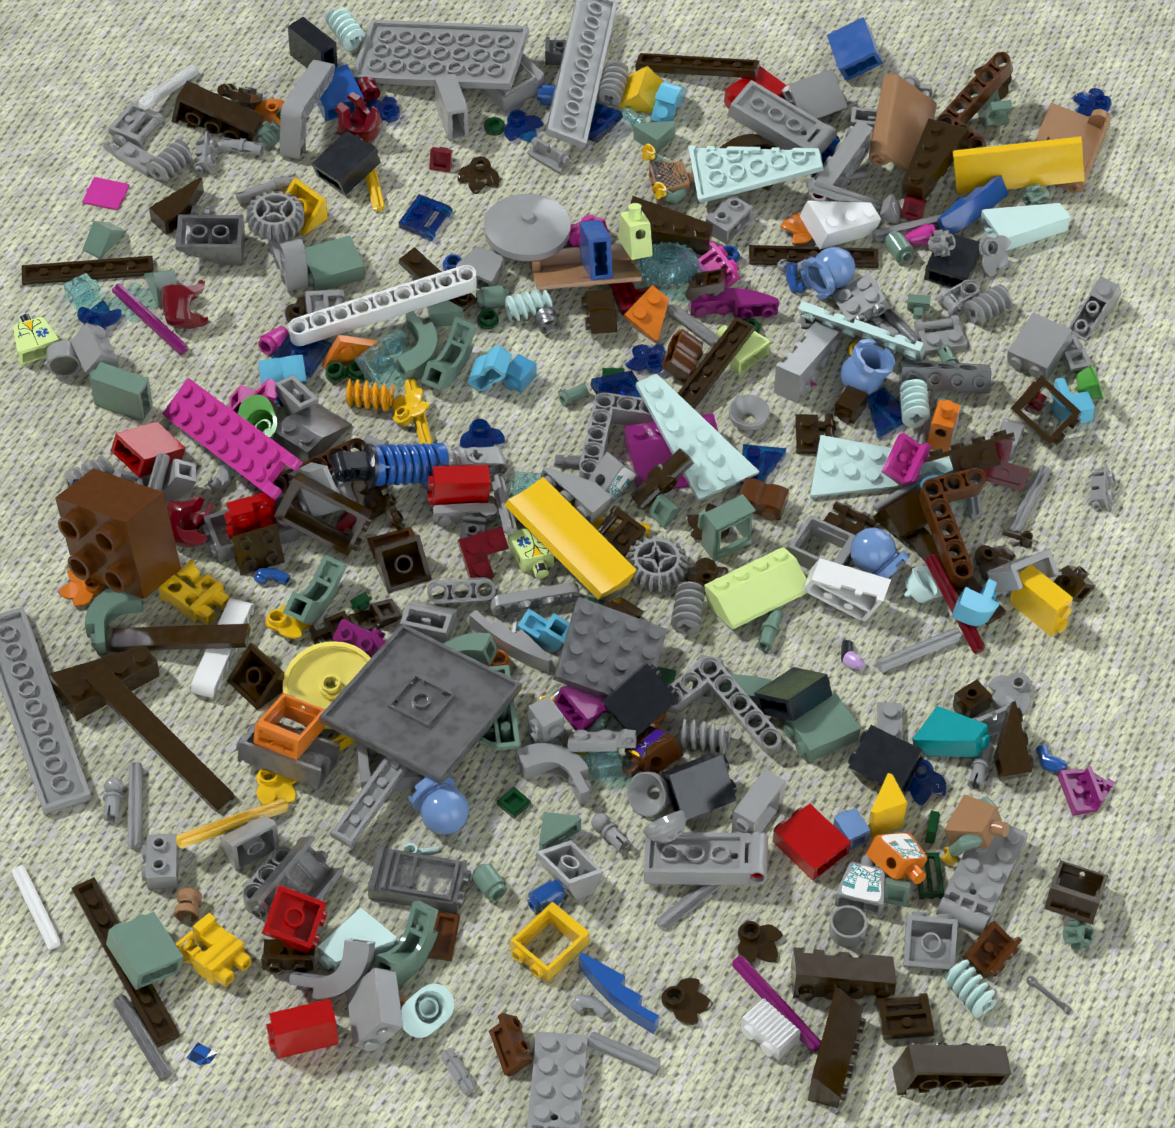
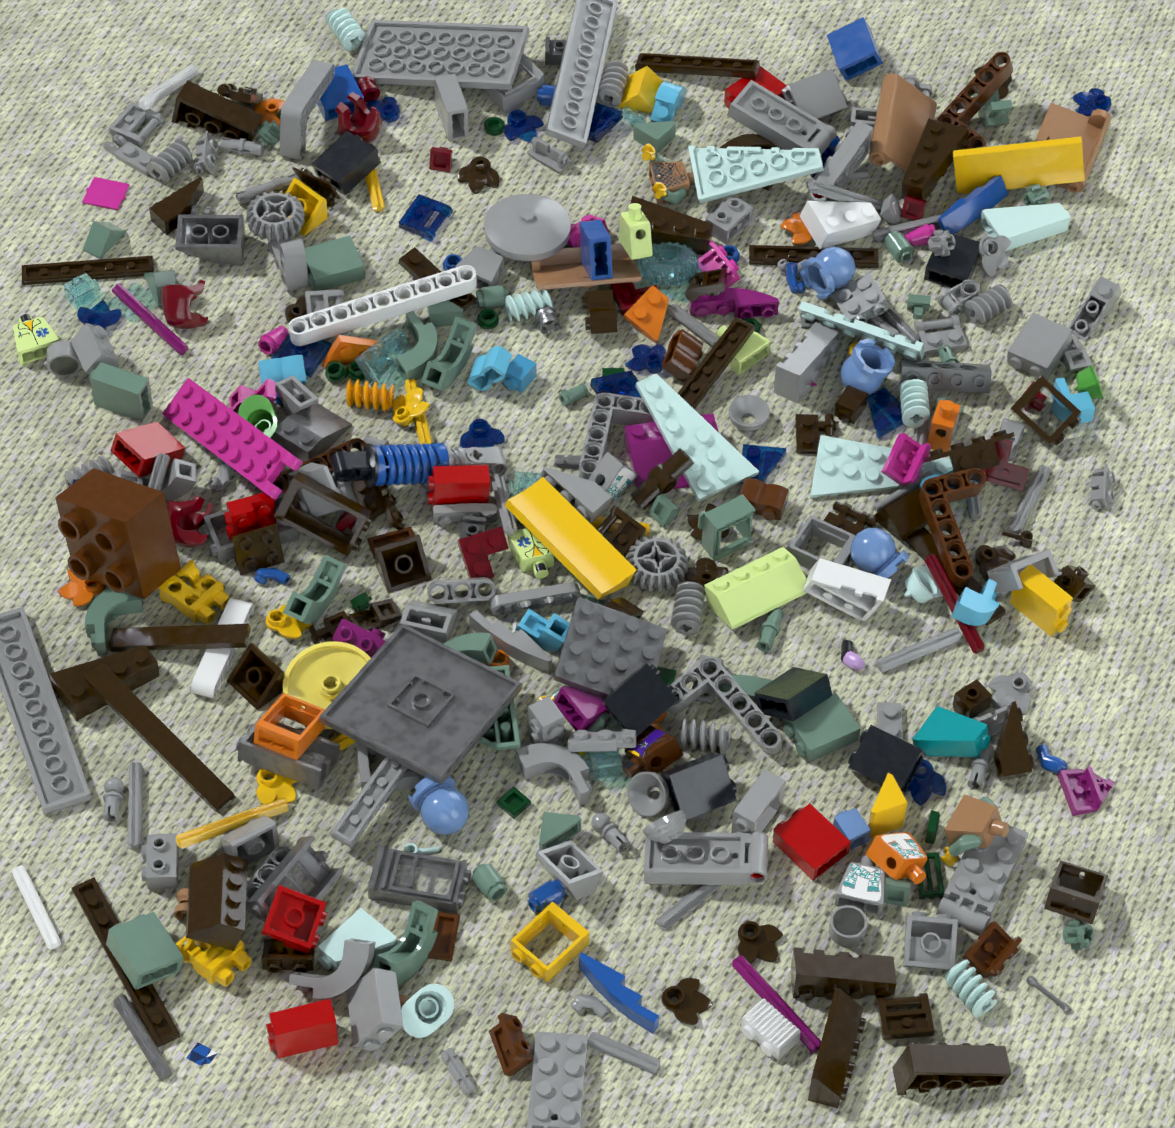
(217, 900): none -> dark brown slope
(310, 43): black brick -> none
(319, 184): none -> dark brown hinge

